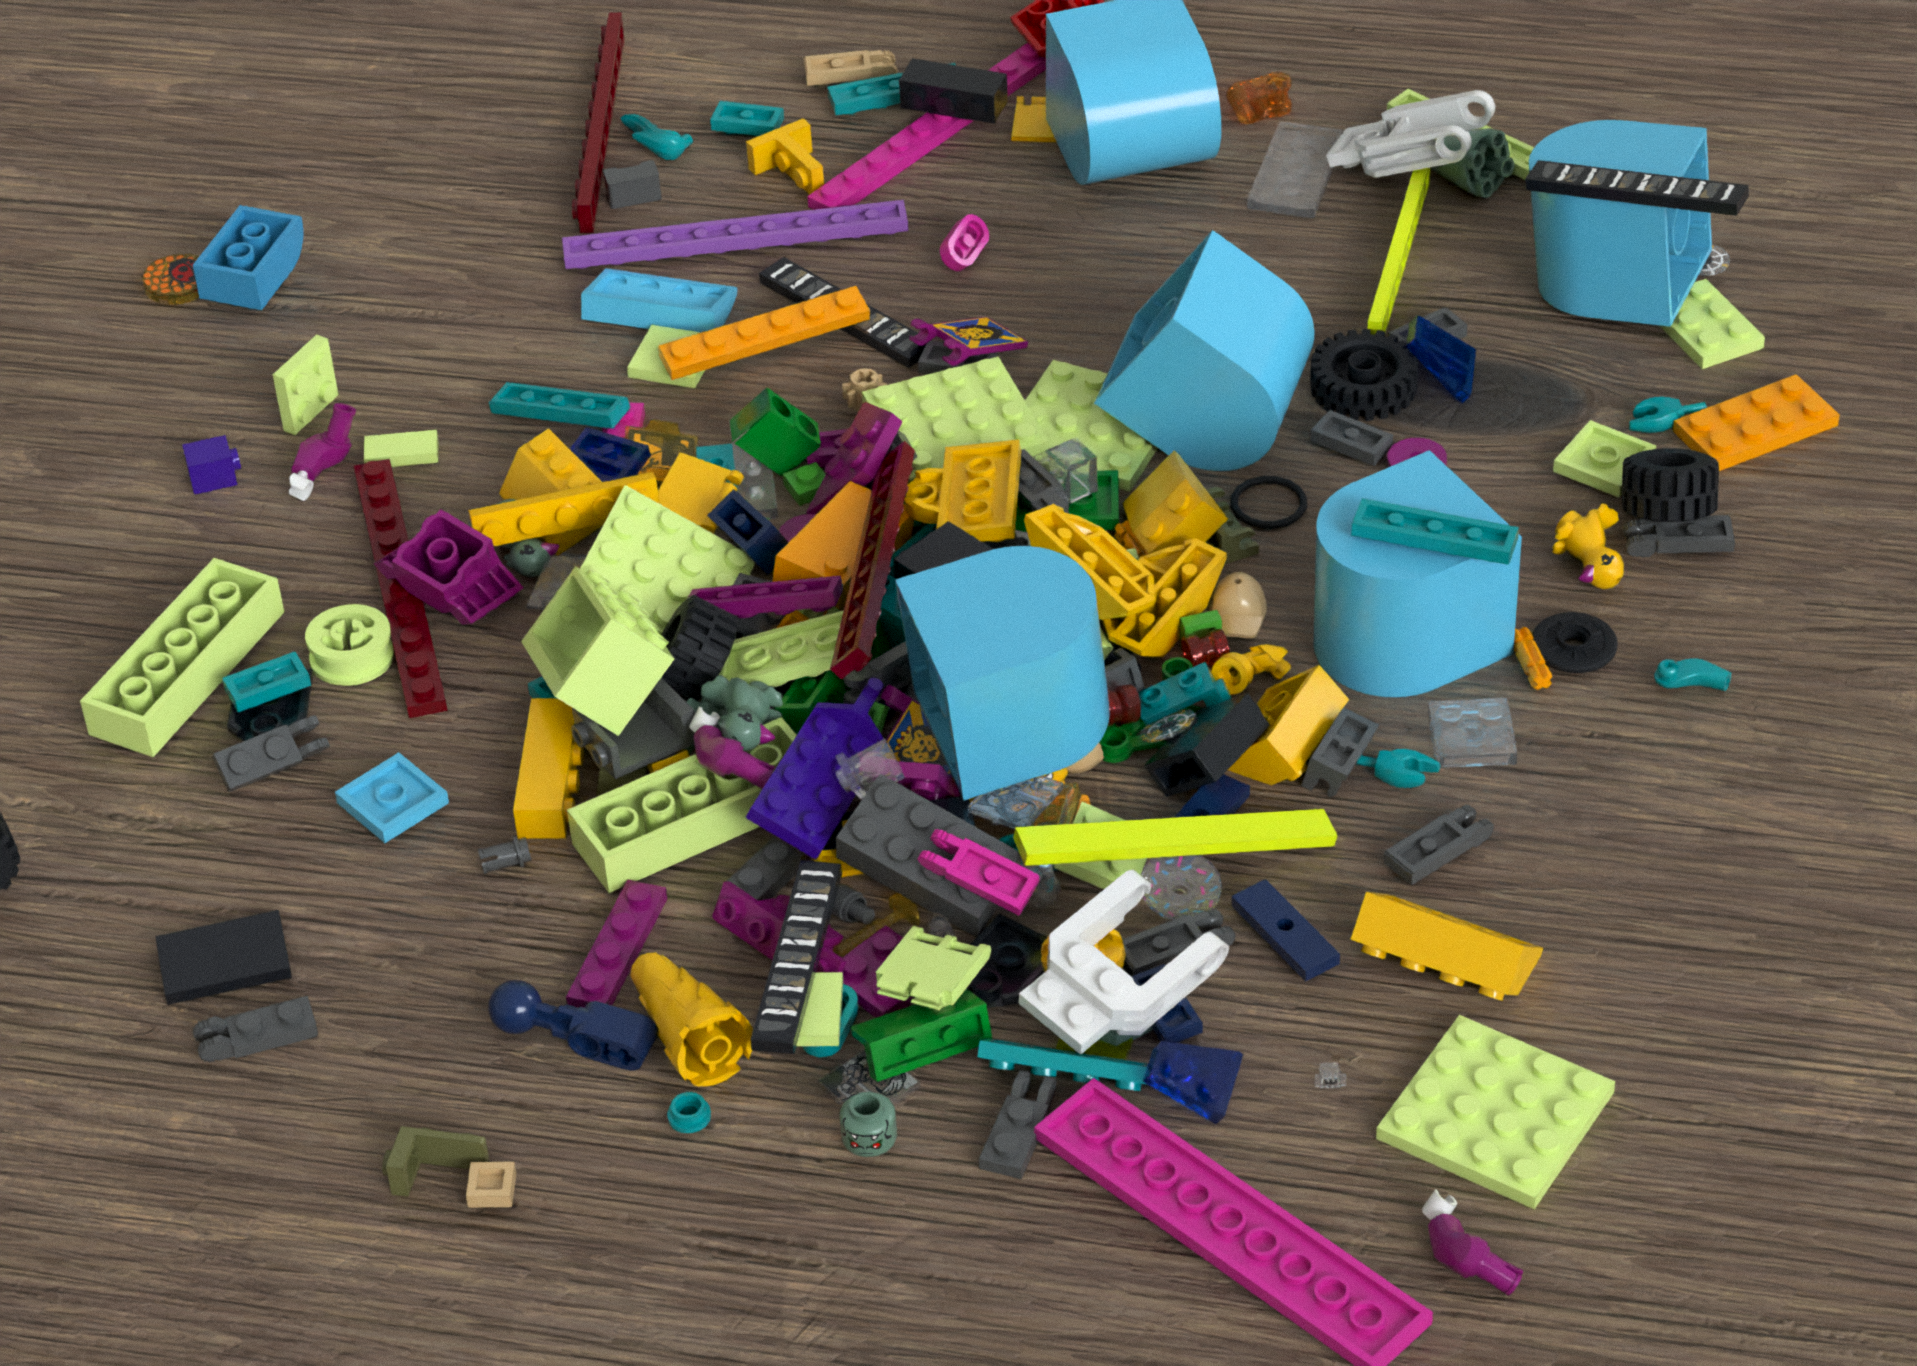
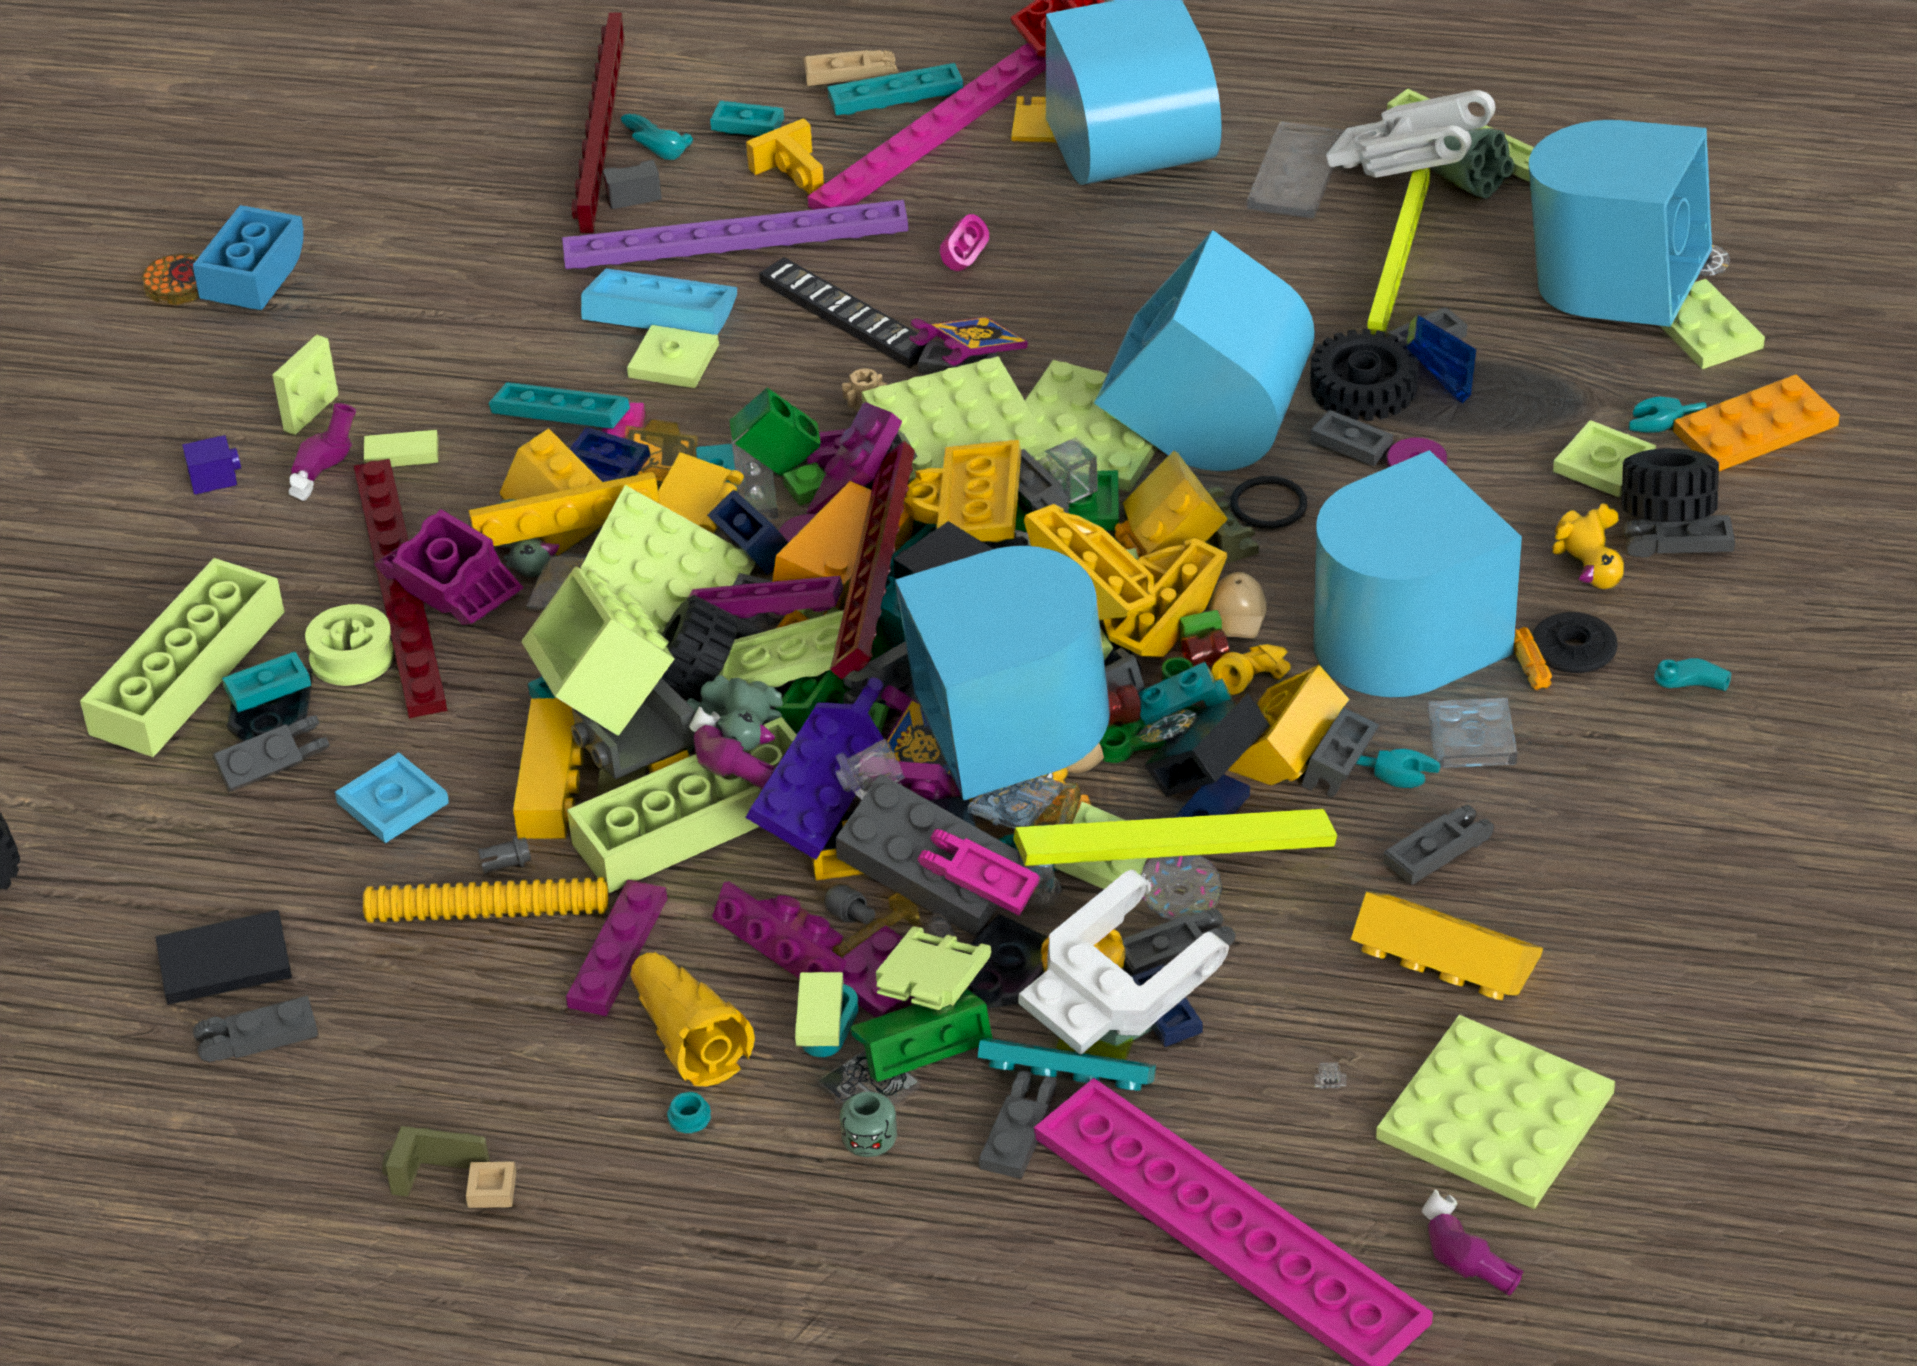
(485, 900): none -> yellow piece
(592, 1031): dark blue beam -> none
(763, 332): light orange plate -> none
(768, 869): dark grey plate -> none
(796, 957): tile -> none
(953, 90): black brick -> none
(1194, 1076): clear blue wing -> none
(1259, 98): clear orange piece -> none
(1285, 930): dark blue tile -> none
(1435, 531): teal plate -> none
(1637, 187): black tile -> none

